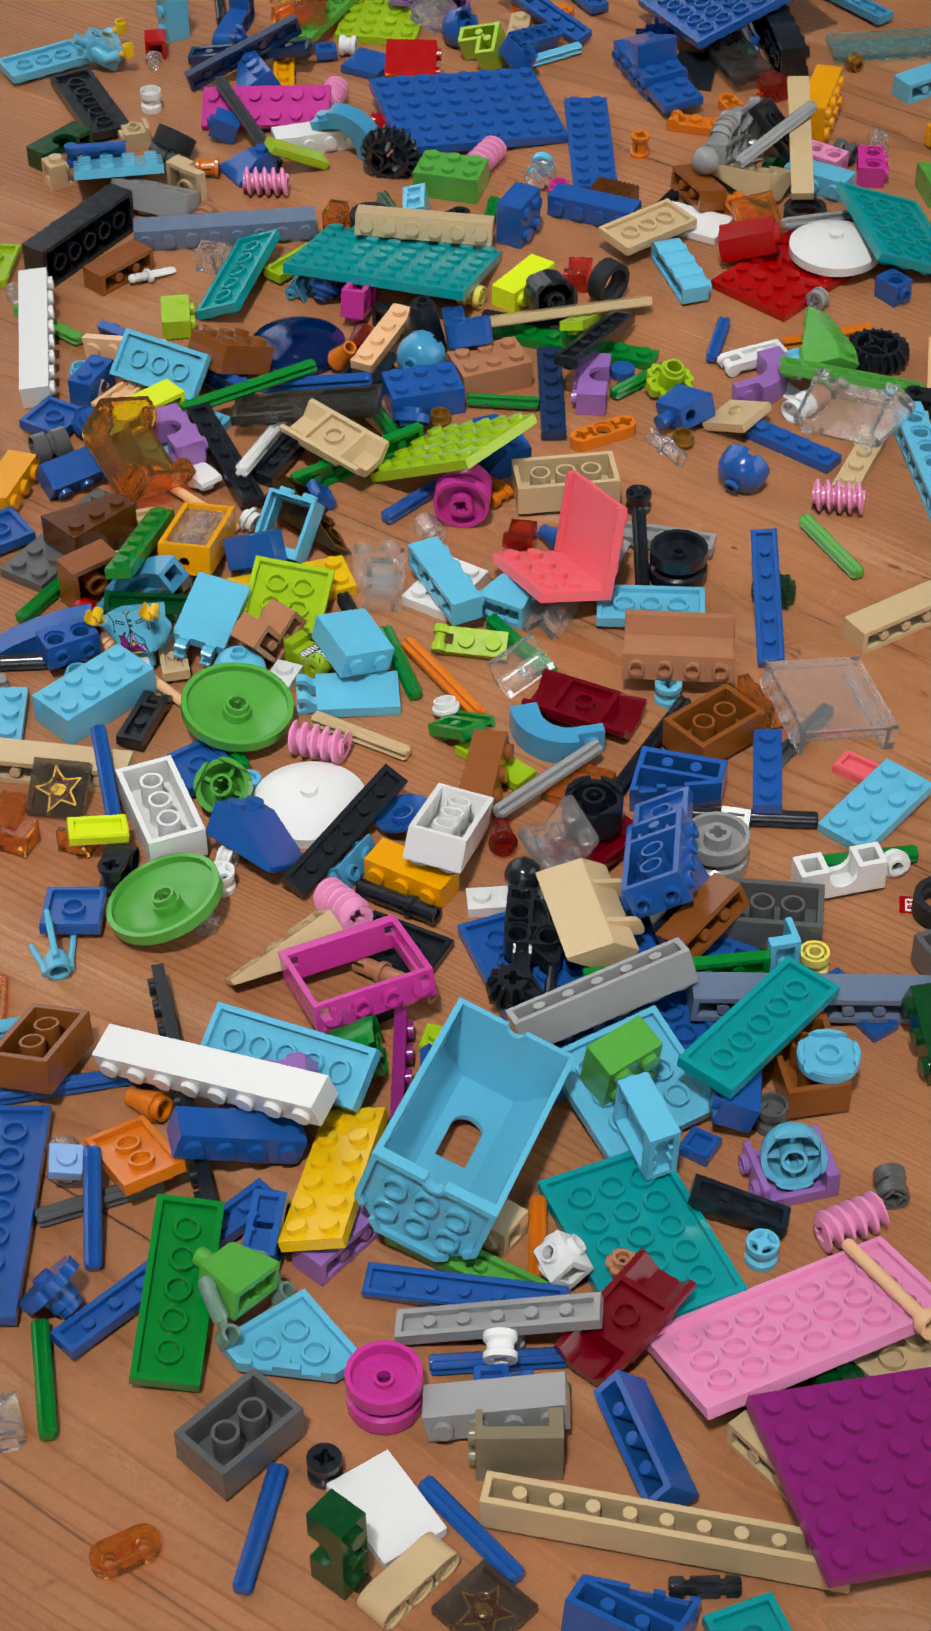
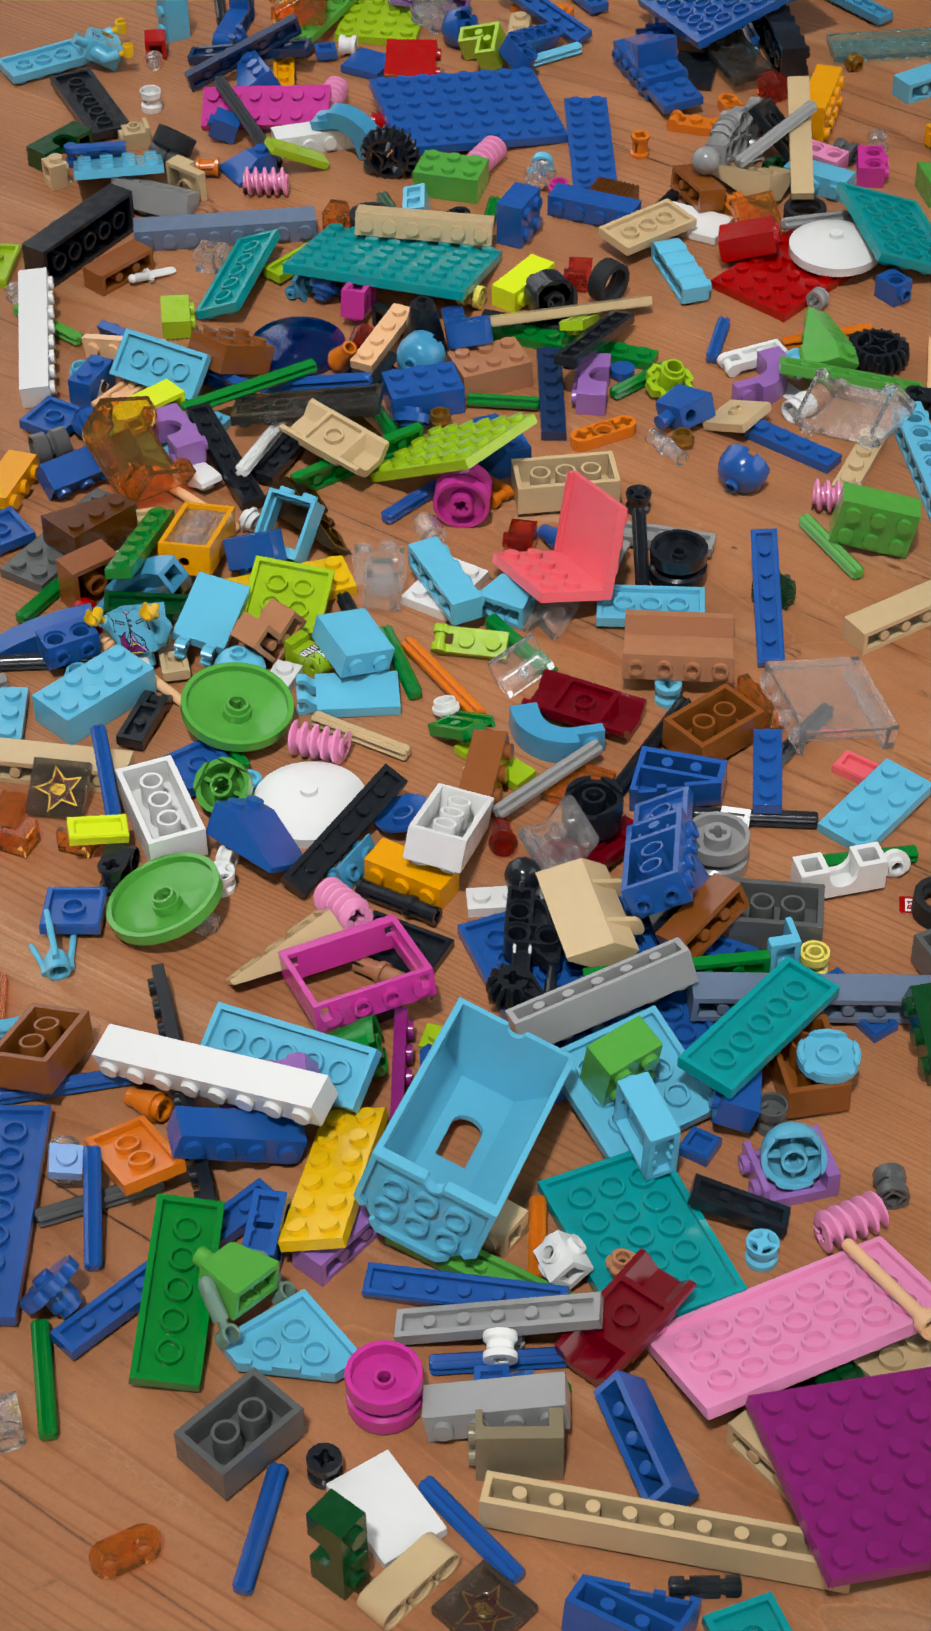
(323, 493): blue tile -> none
(875, 520): none -> bright green brick

